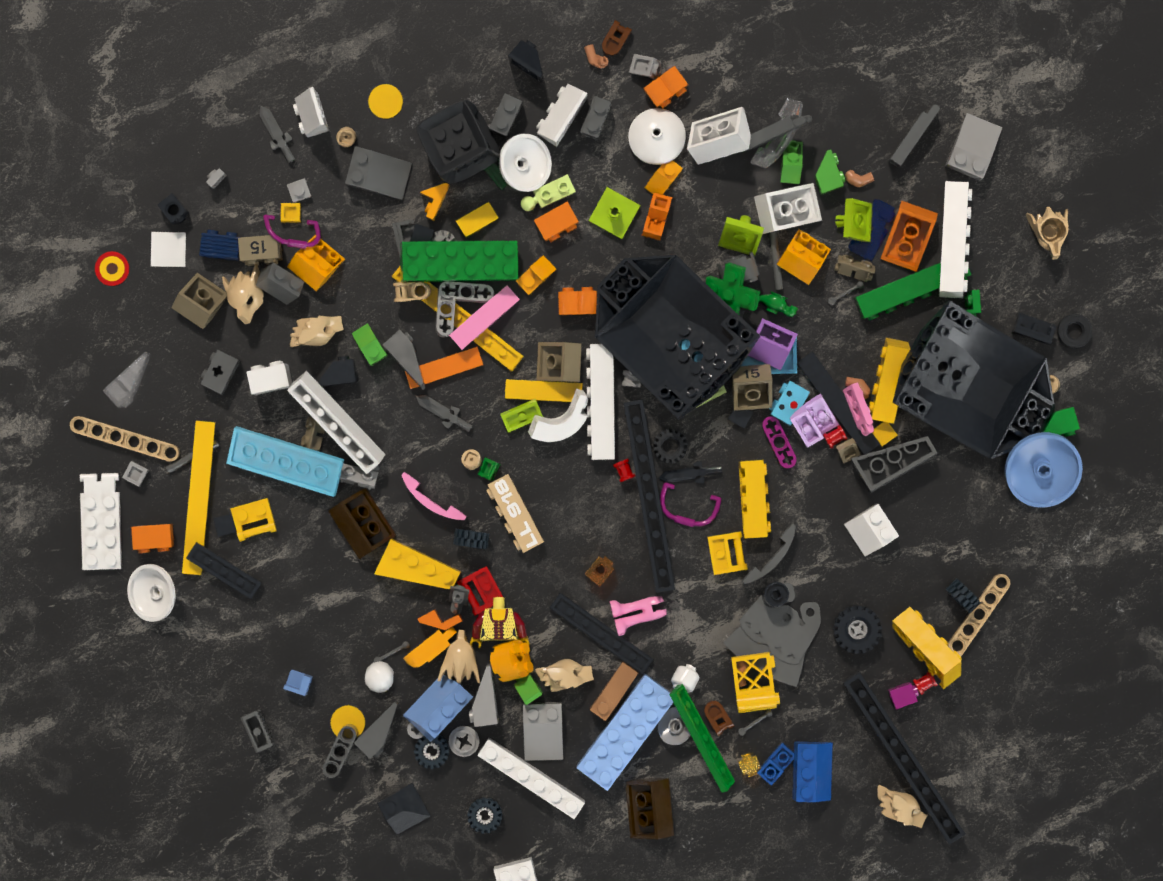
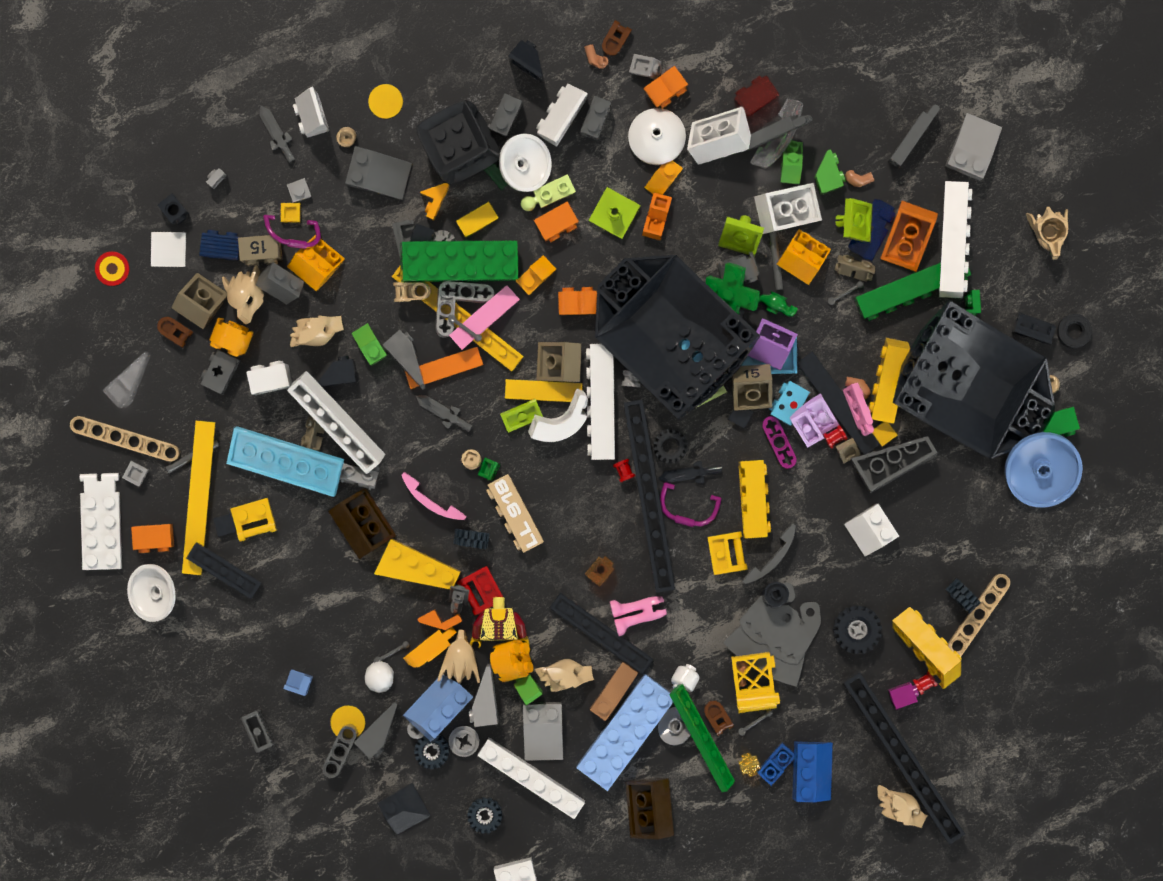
(168, 326): none -> reddish brown plate
(231, 337): none -> light orange brick
(452, 318): none -> dark grey hinge
(756, 96): none -> clear red brick

